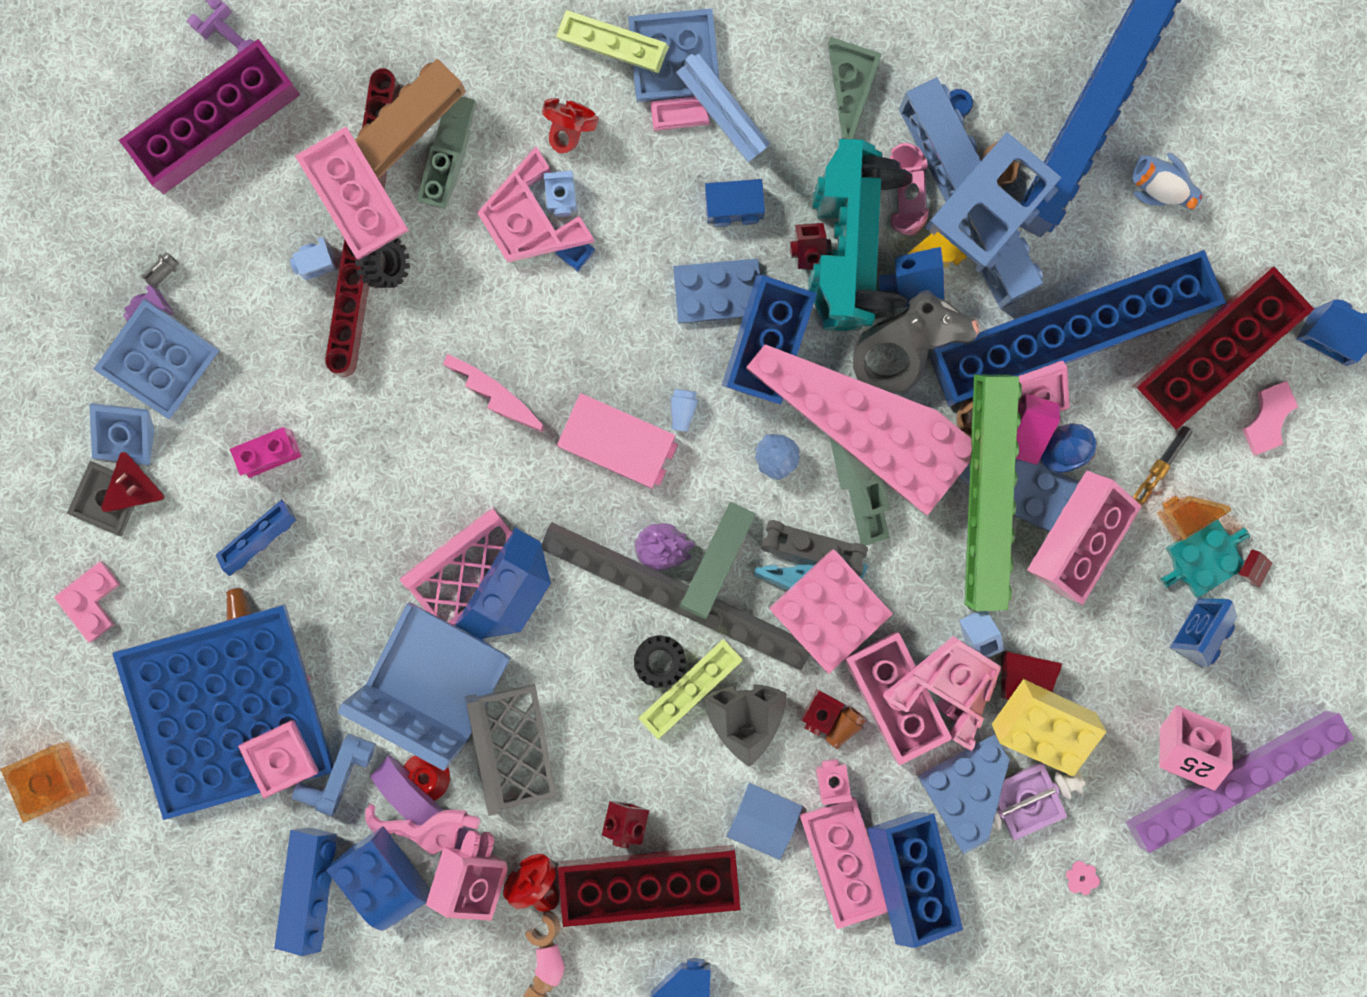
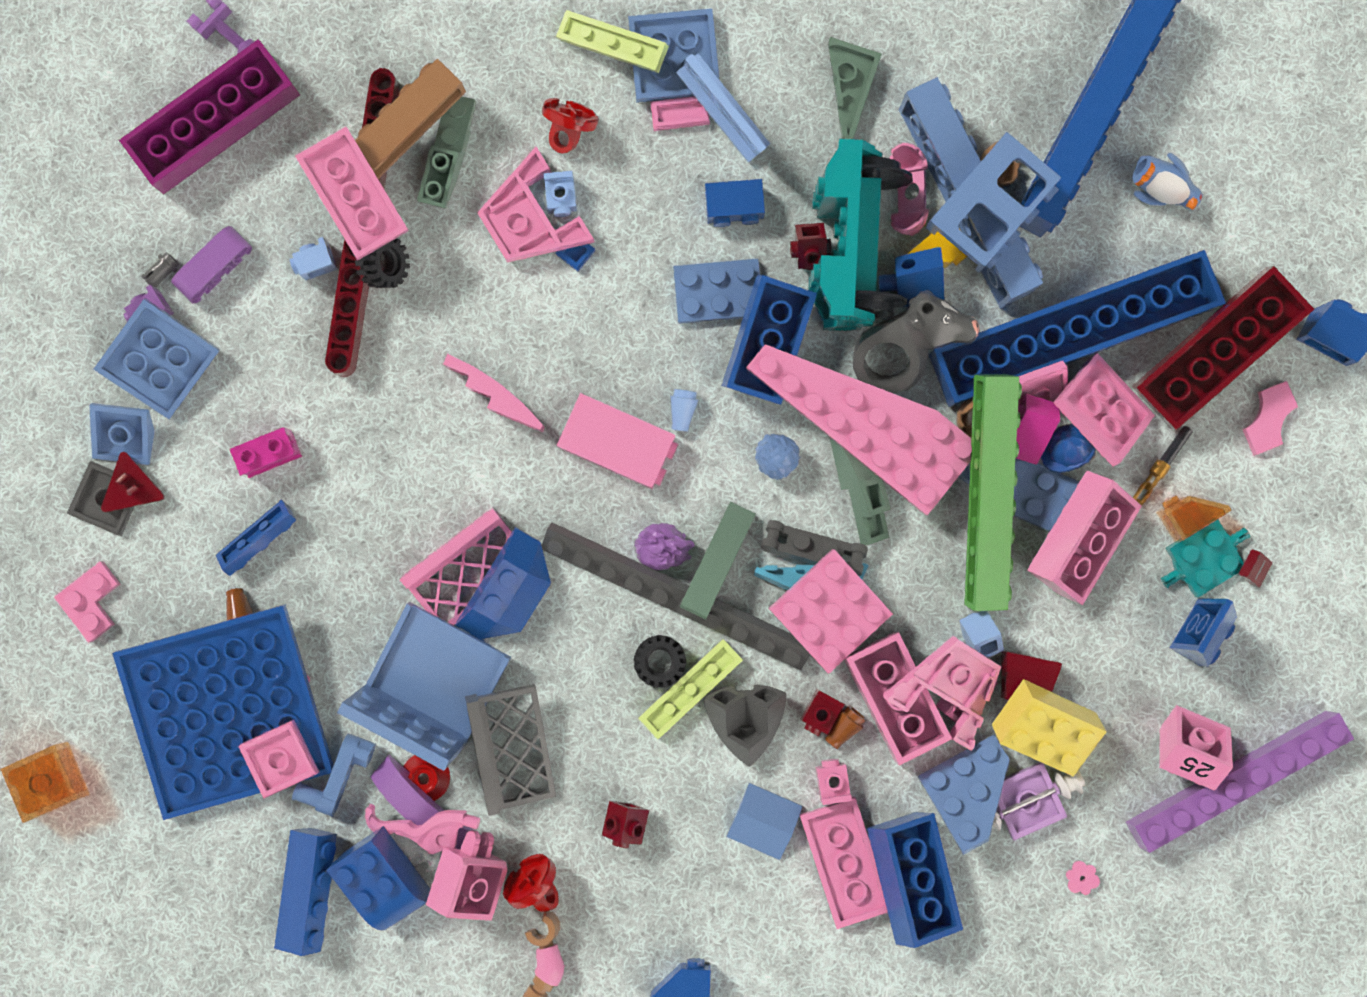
(211, 263): none -> medium lavender beam
(648, 885): dark red brick -> none
(962, 101): blue tile -> none
(1104, 409): none -> bright pink plate

